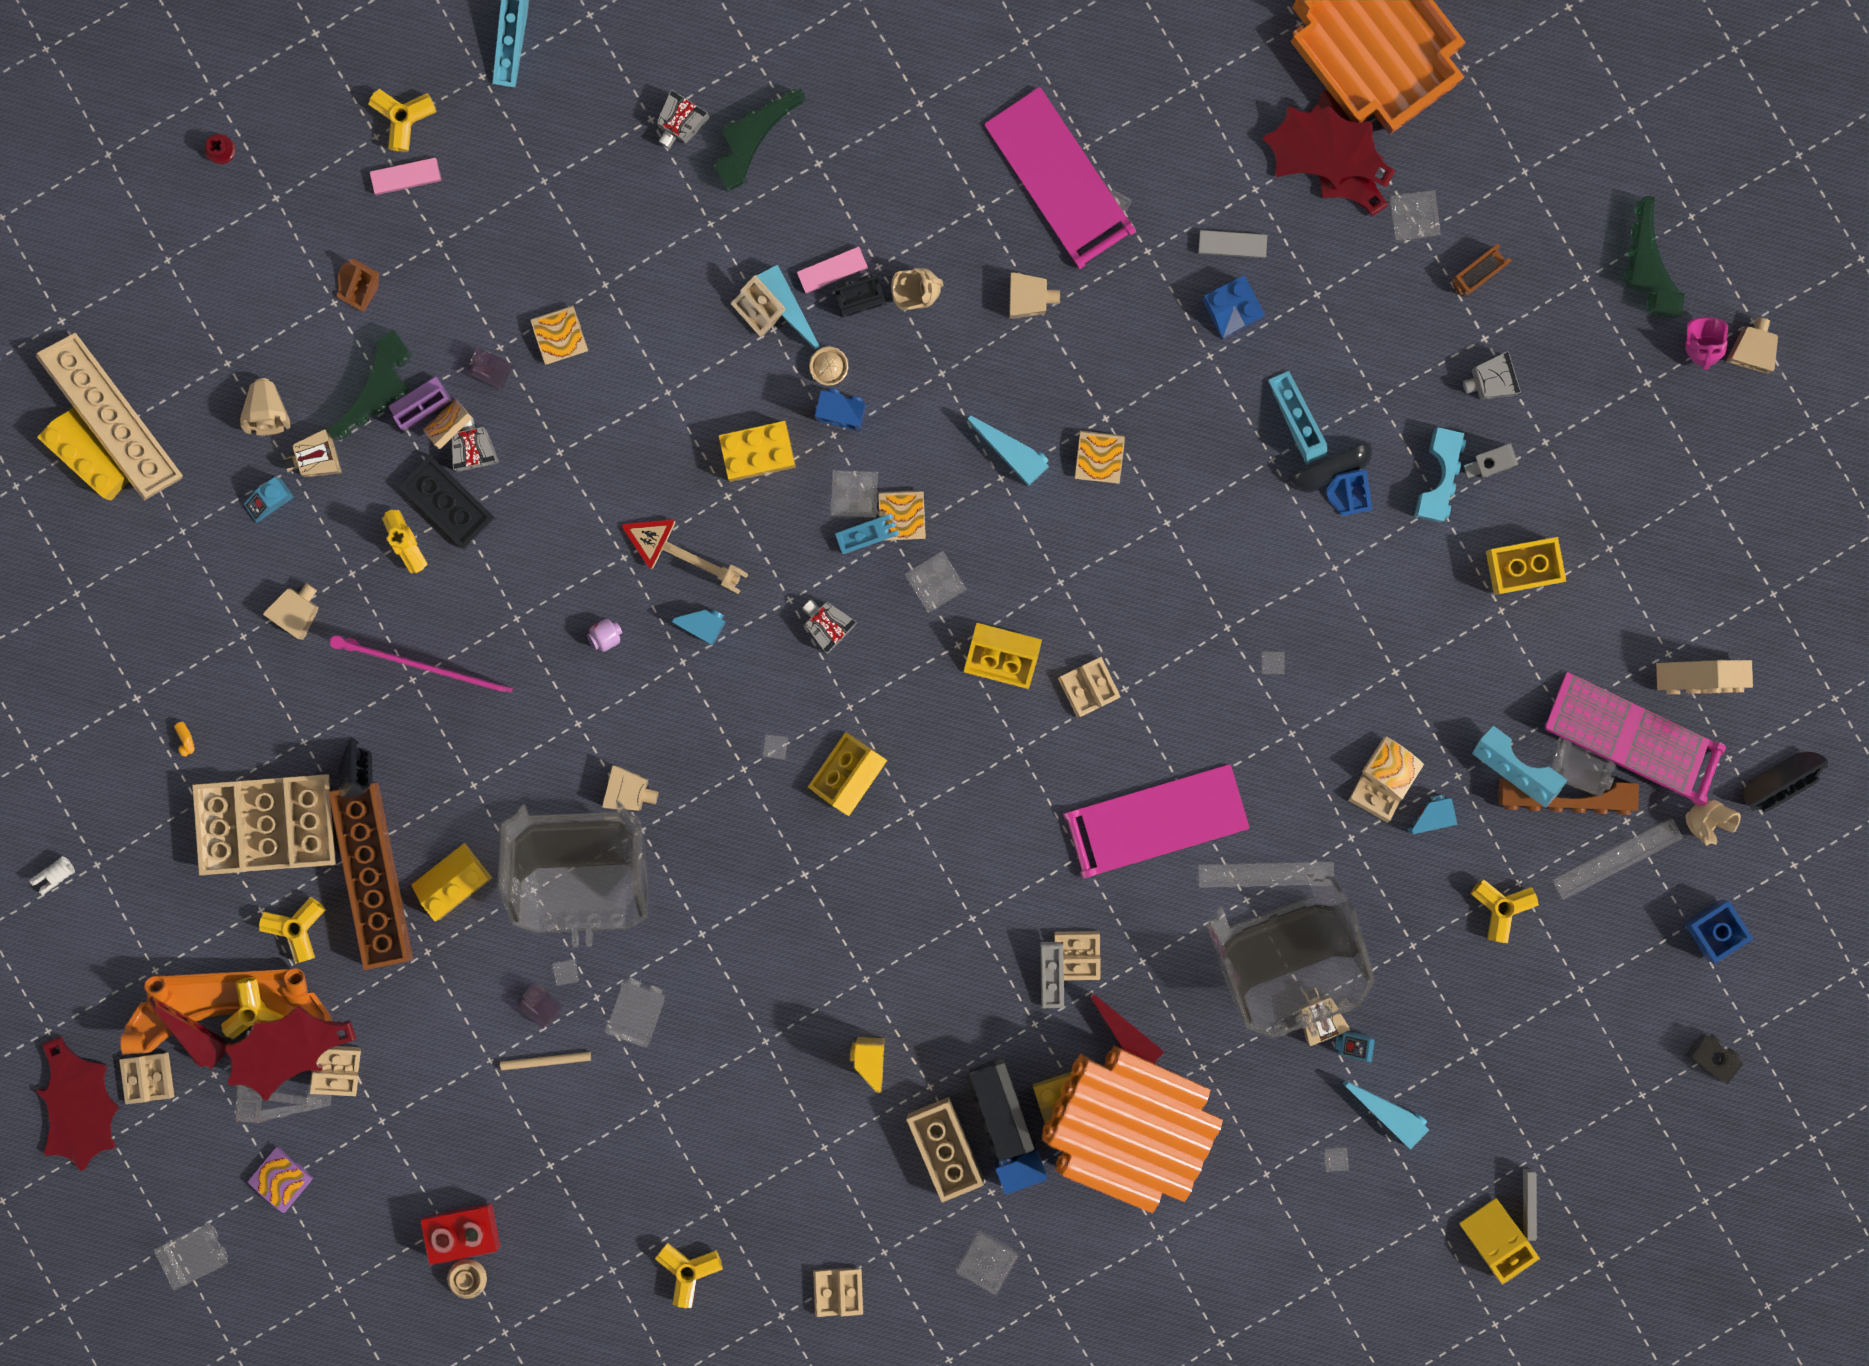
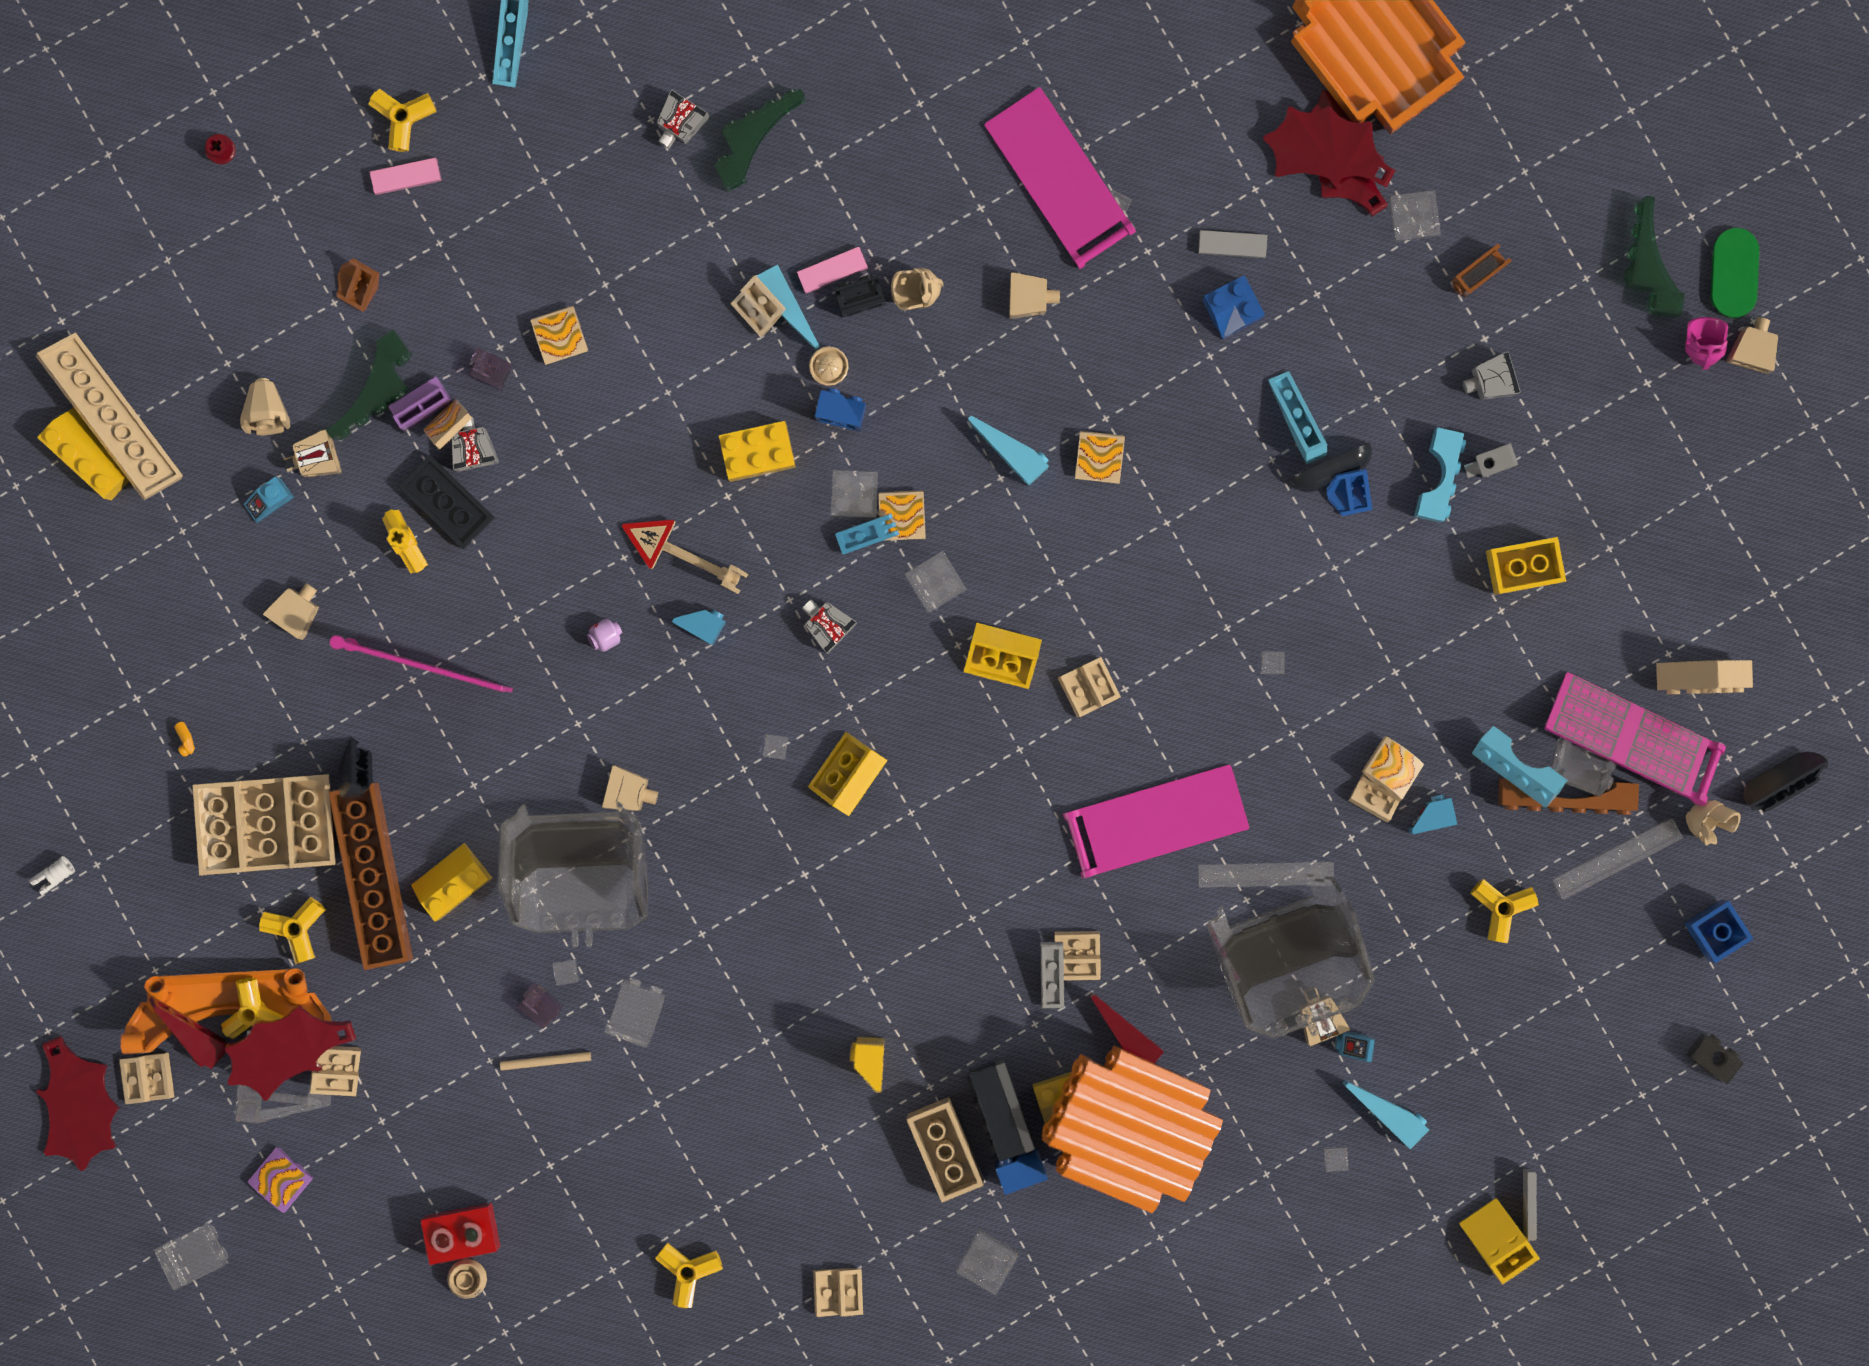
(1734, 273): none -> green tile

